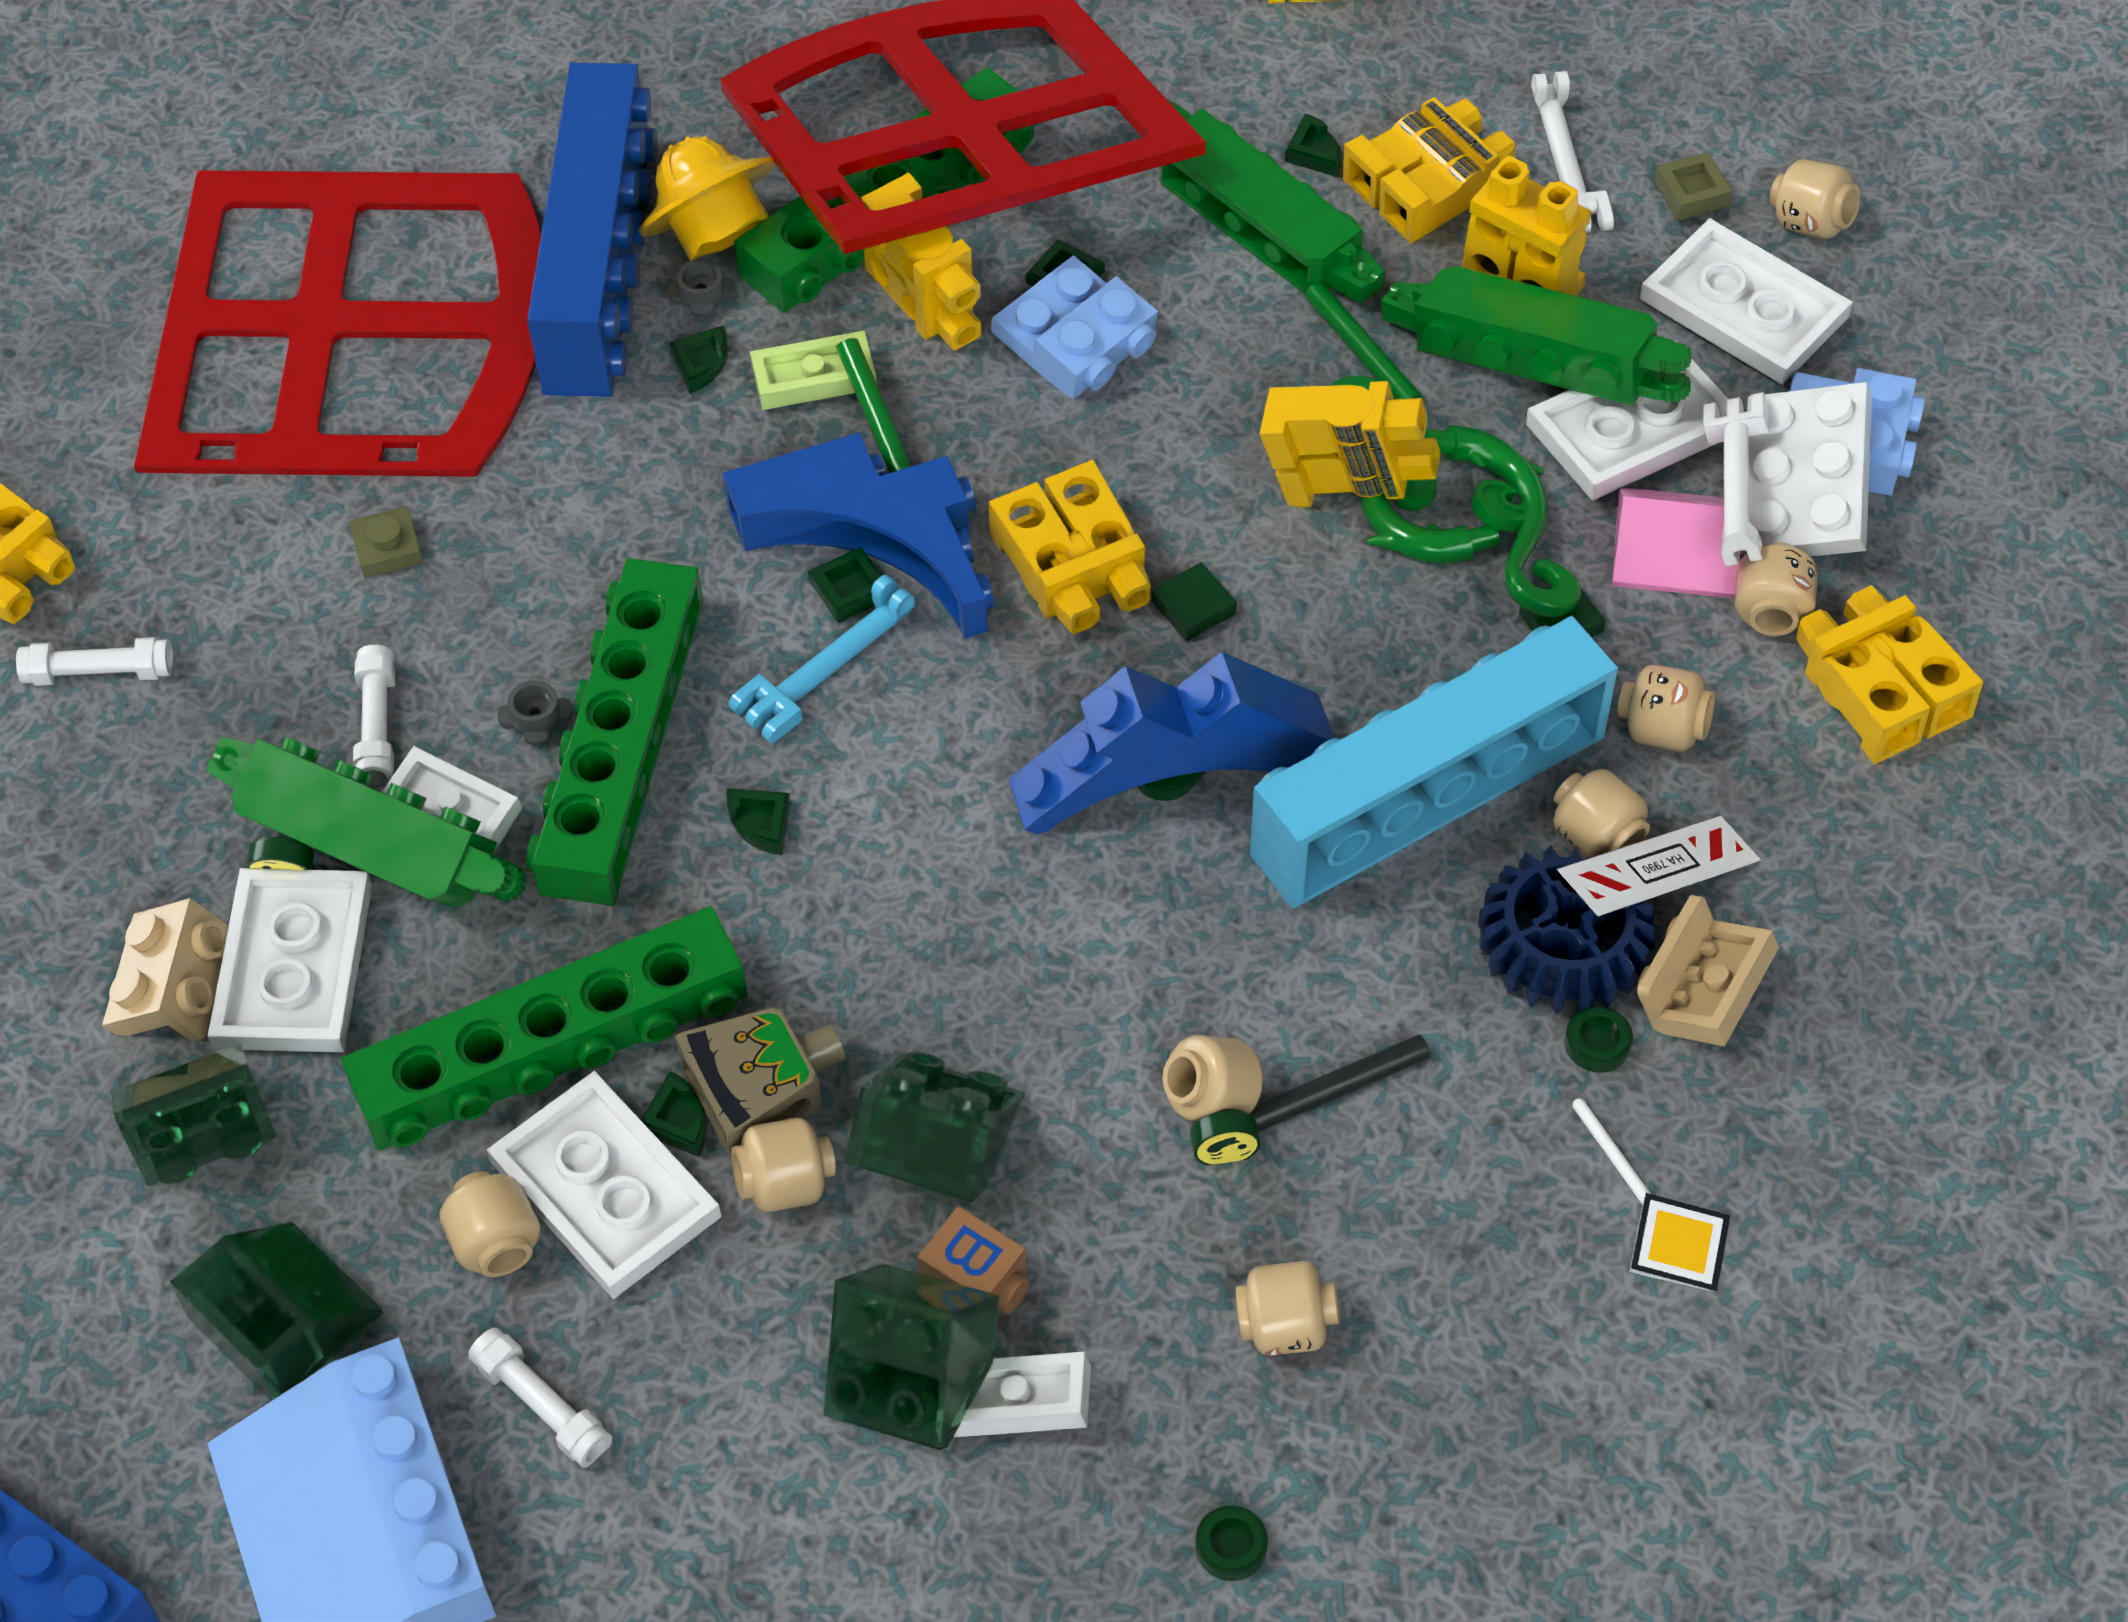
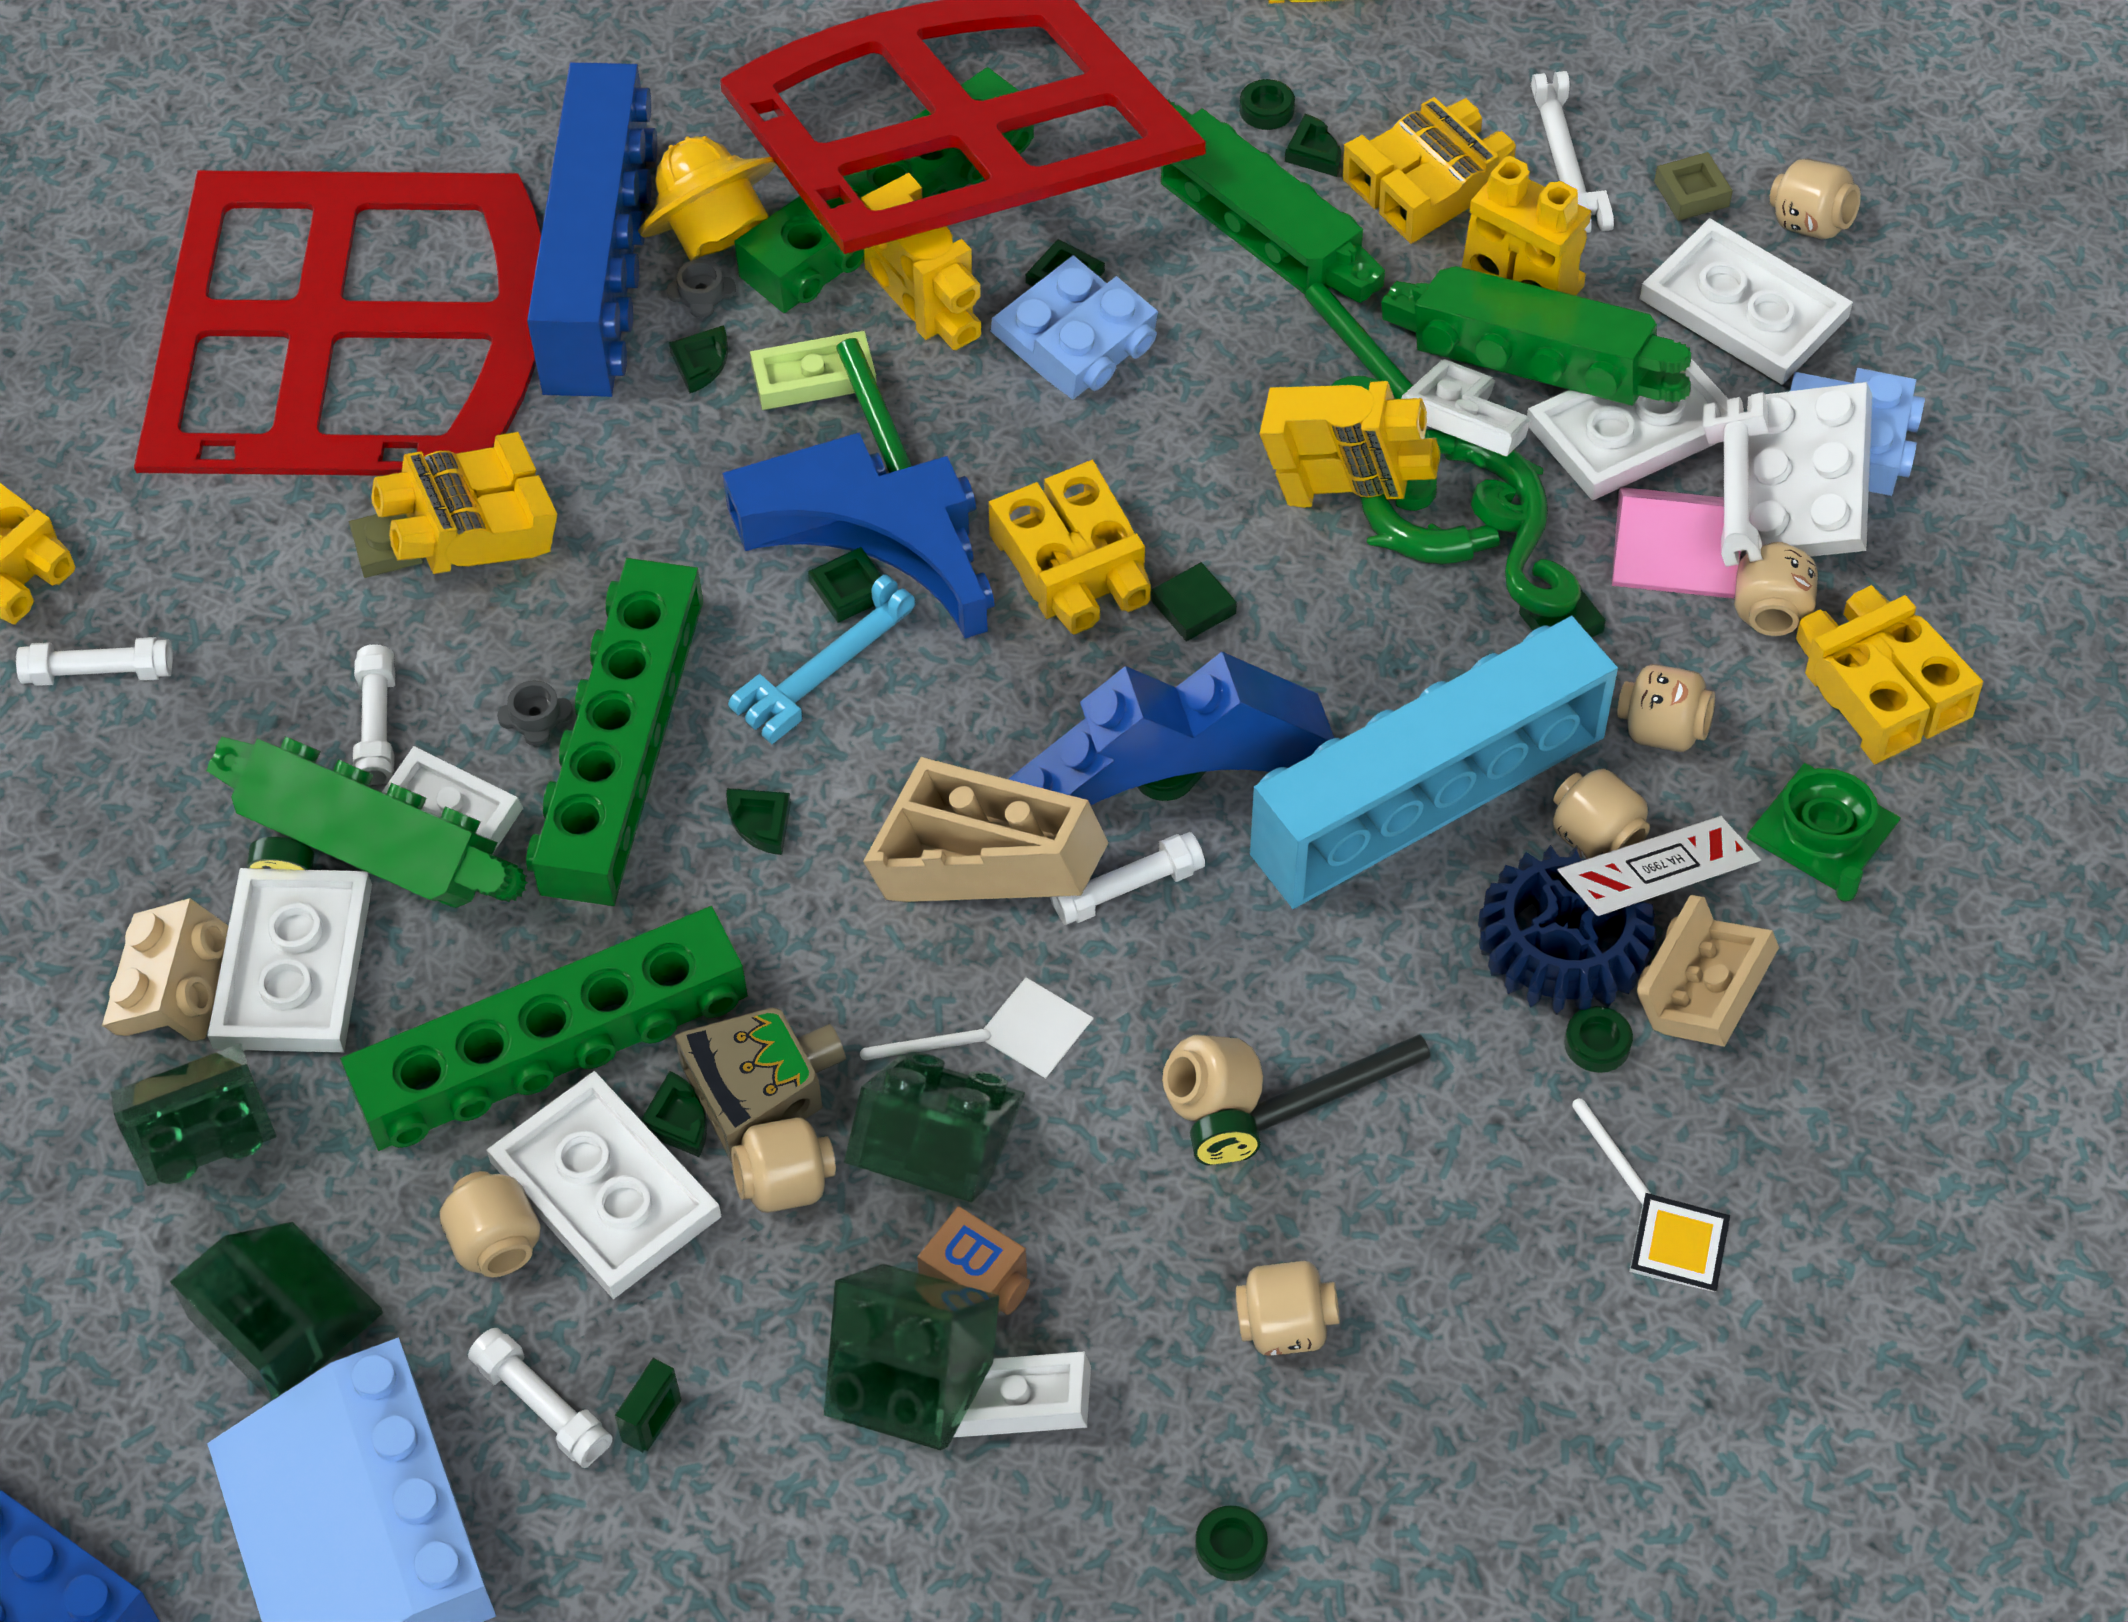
(467, 506): none -> yellow hips
(648, 1406): none -> dark green tile
(983, 839): none -> tan wedge
(1028, 1027): none -> white piece
(1176, 856): none -> white bar
(1267, 104): none -> dark green tile
(1459, 406): none -> white tile
(1825, 827): none -> green hat

